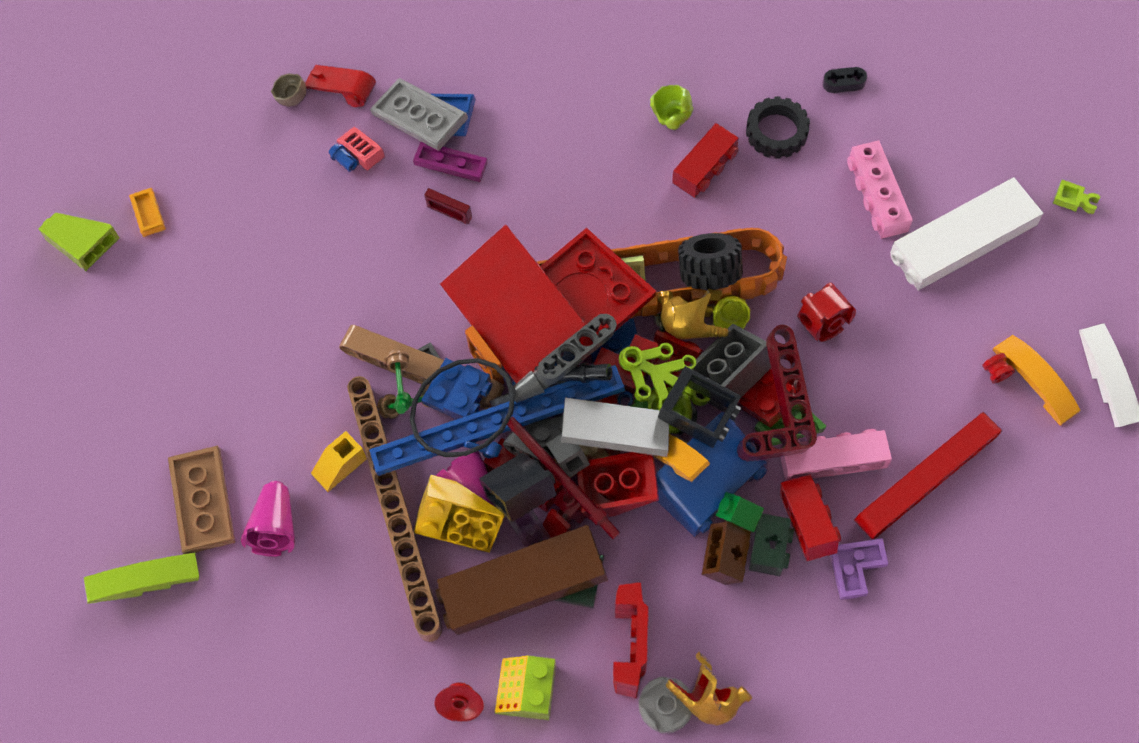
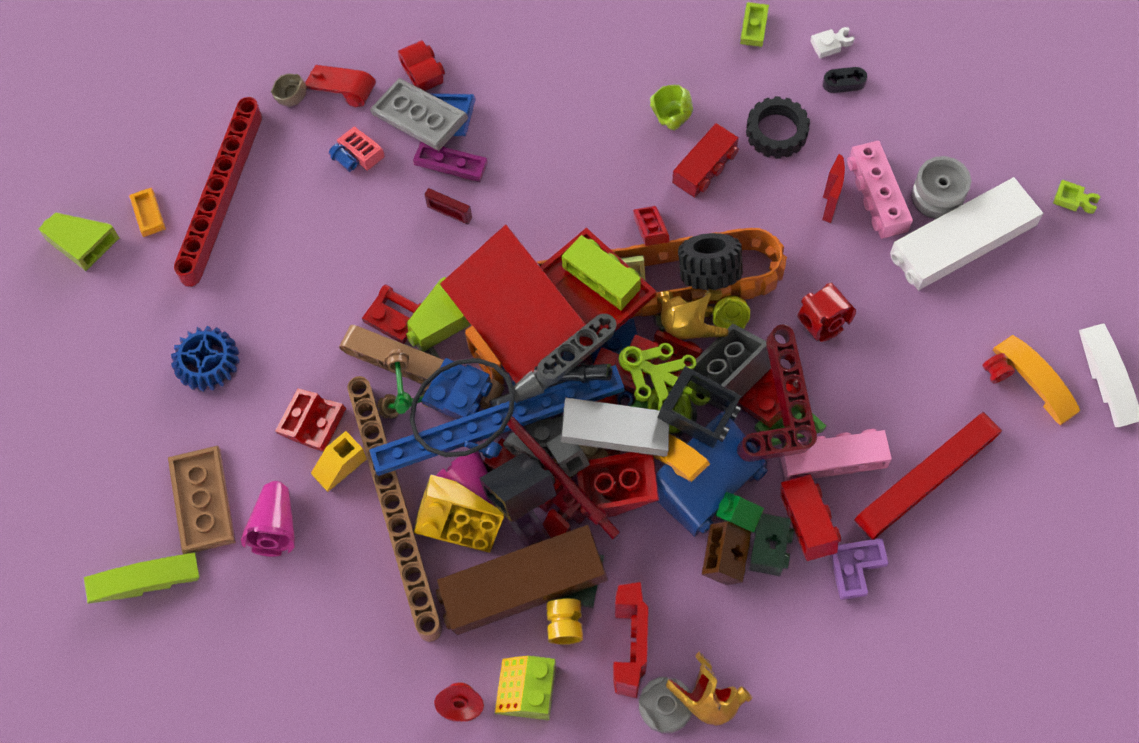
(195, 352): none -> blue gear
(247, 118): none -> red beam
(310, 419): none -> red slope
(386, 318): none -> red plate
(421, 66): none -> red brick
(435, 320): none -> lime slope
(564, 621): none -> yellow wheel
(601, 272): none -> lime brick
(651, 226): none -> red tile
(754, 24): none -> lime plate
(829, 43): none -> white plate
(833, 188): none -> red slope
(940, 186): none -> light grey wheel

